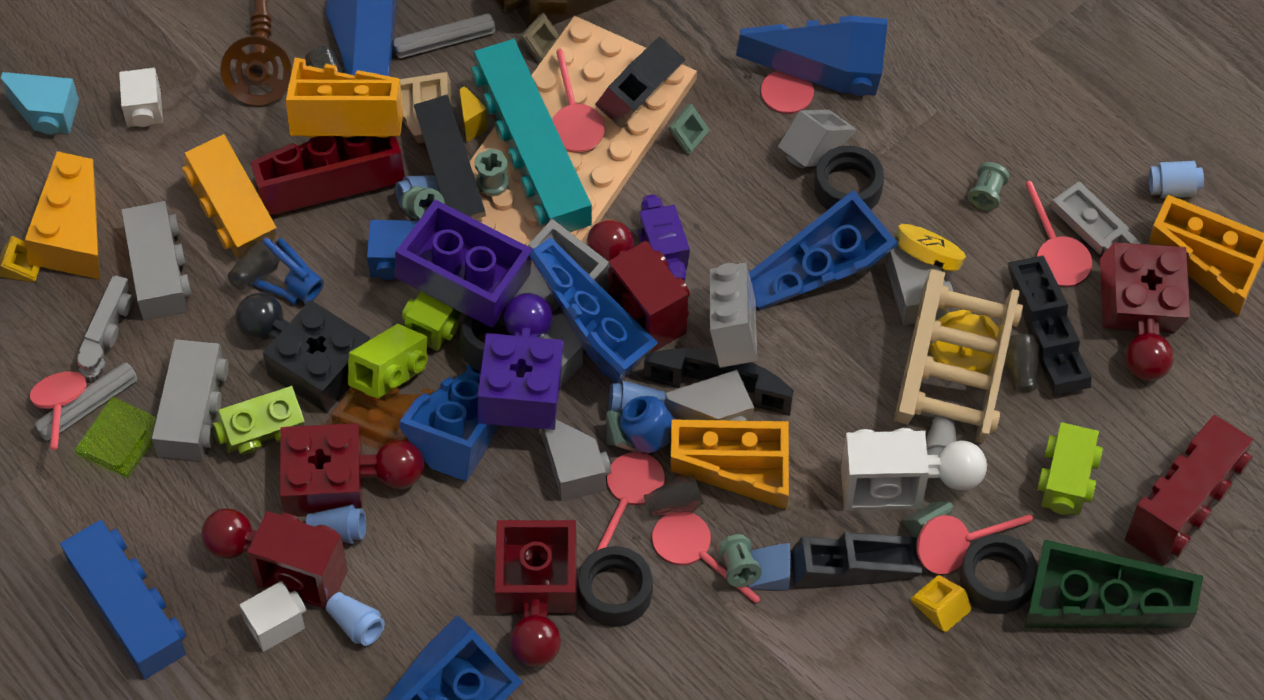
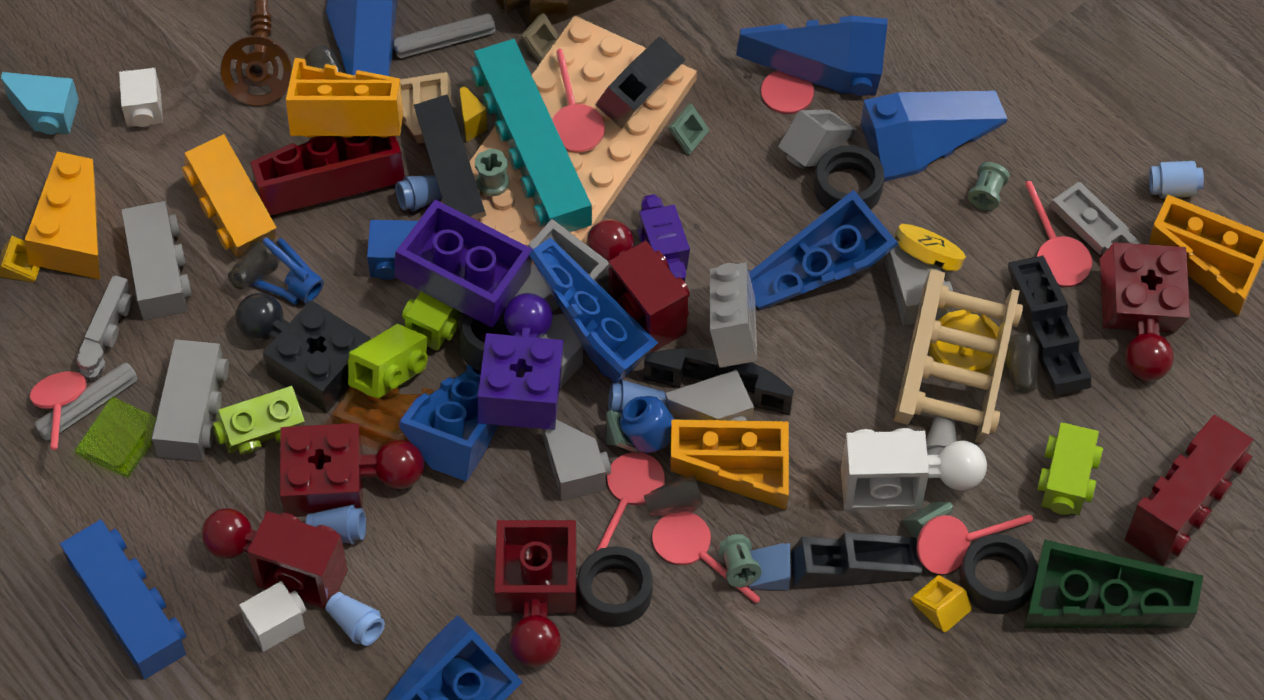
(411, 199): sand green bush -> none
(920, 127): none -> blue wedge

